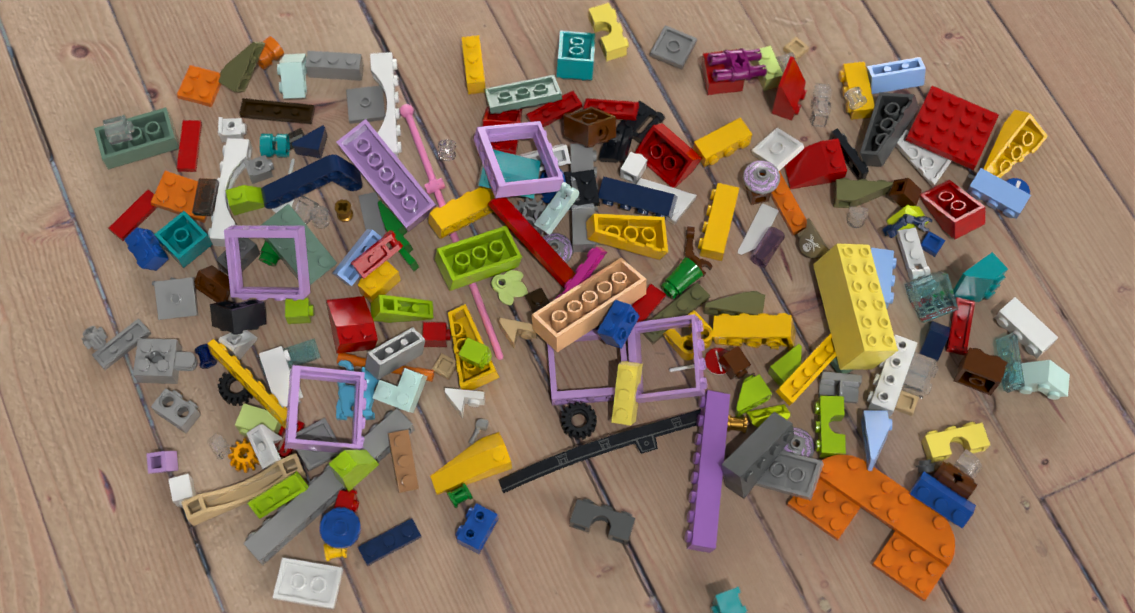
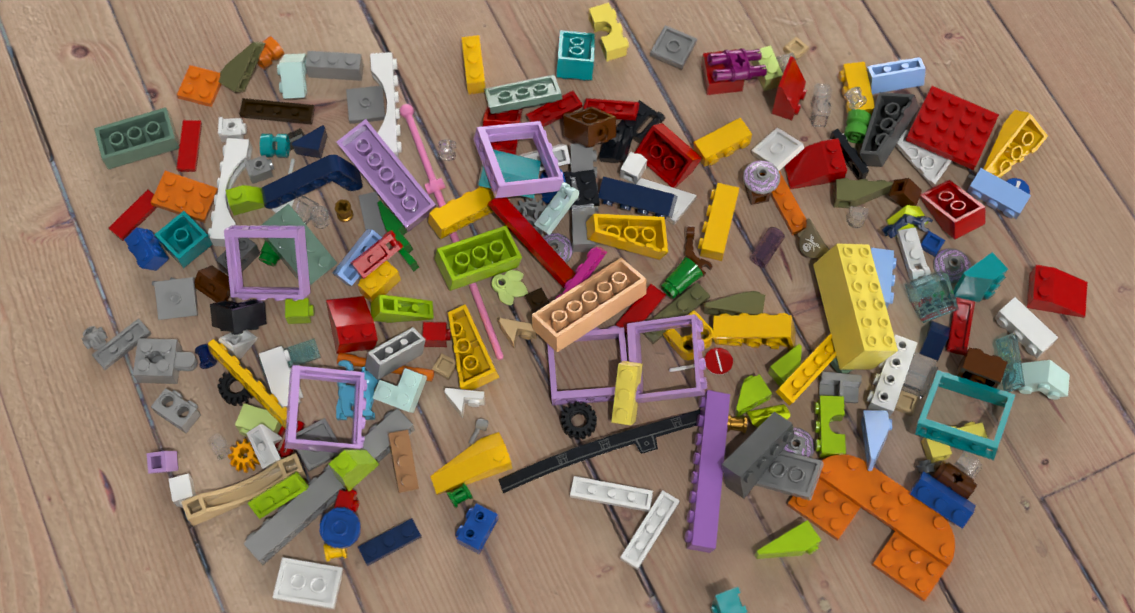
(118, 129): clear brick -> none
(205, 197): clear smoke plate -> none
(475, 353): lime brick -> none
(587, 513): dark grey arch -> none
(611, 494): none -> white plate
(618, 324): blue brick -> none
(649, 530): none -> white plate
(734, 363): reddish brown brick -> none
(759, 226): white sticker -> none
(793, 543): none -> lime slope
(857, 125): none -> bright green wheel
(943, 263): none -> dish
(959, 438): none -> teal window
(1056, 292): none -> red slope

